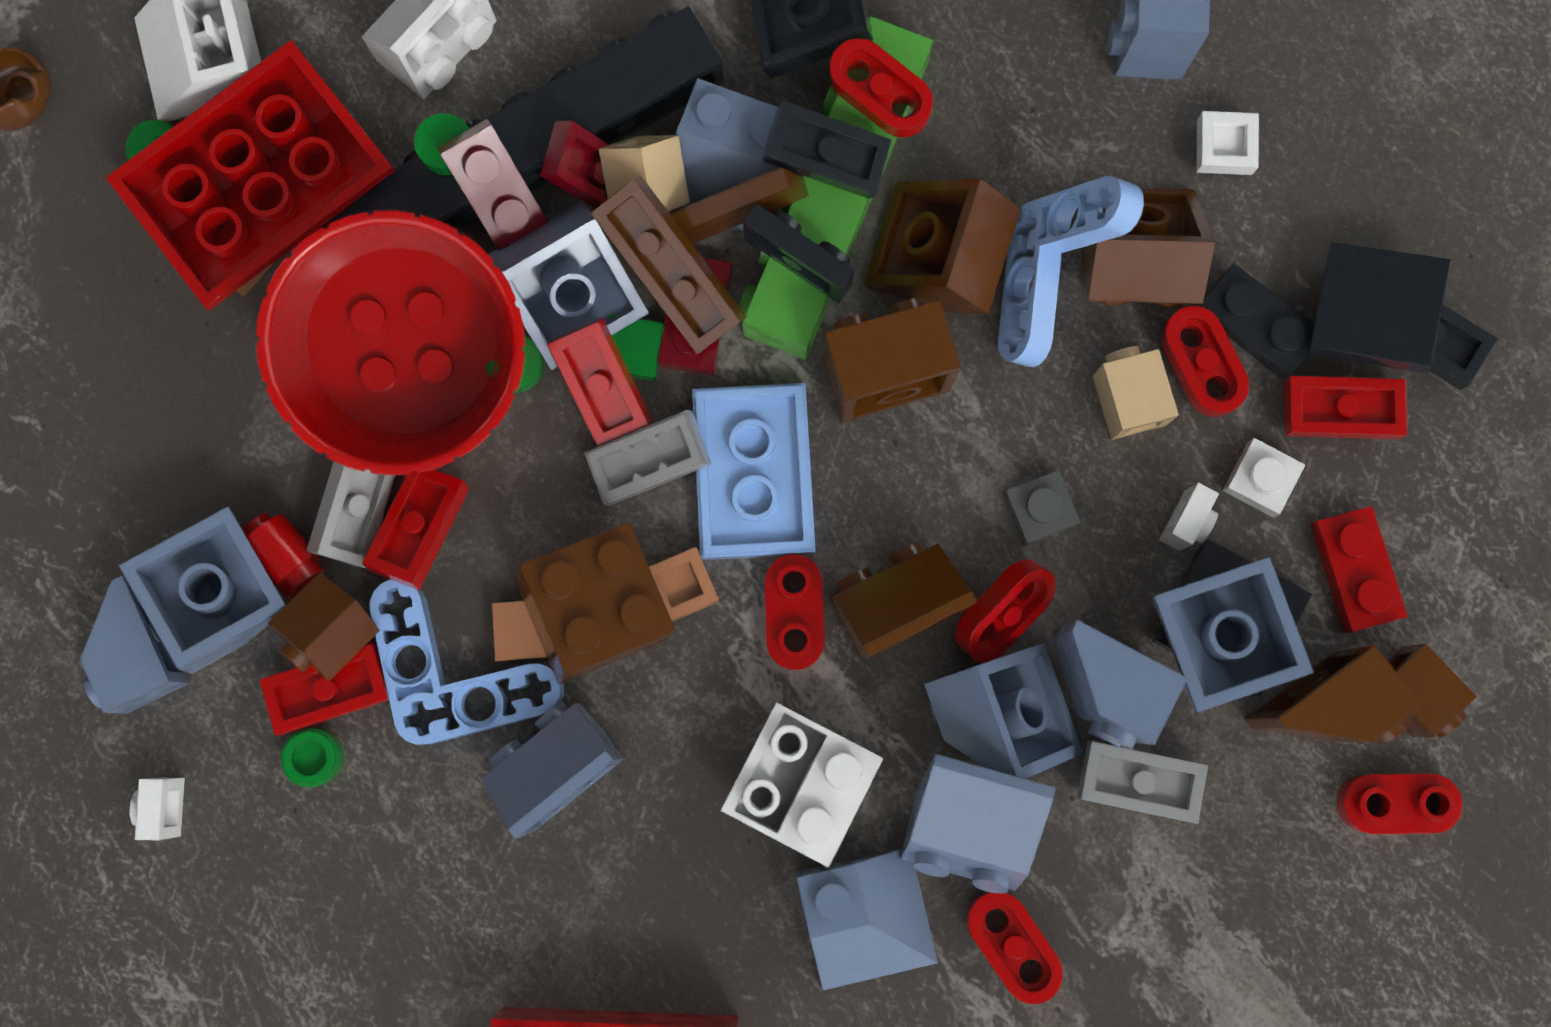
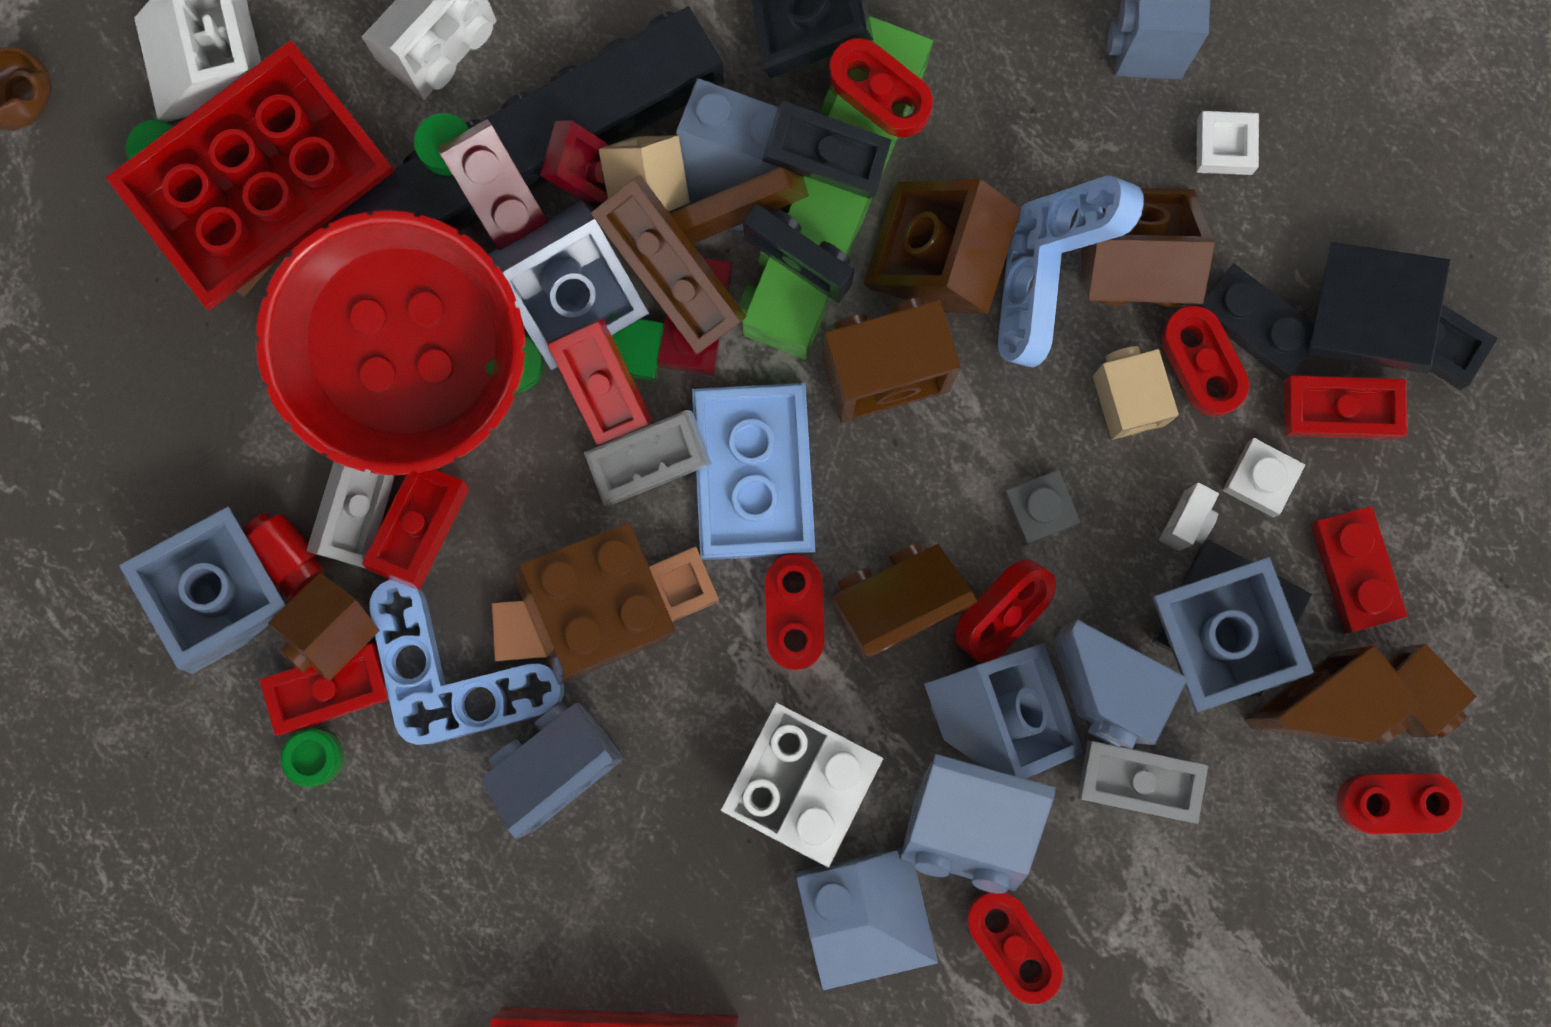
(126, 656): sand blue slope -> none
(157, 808): white plate -> none

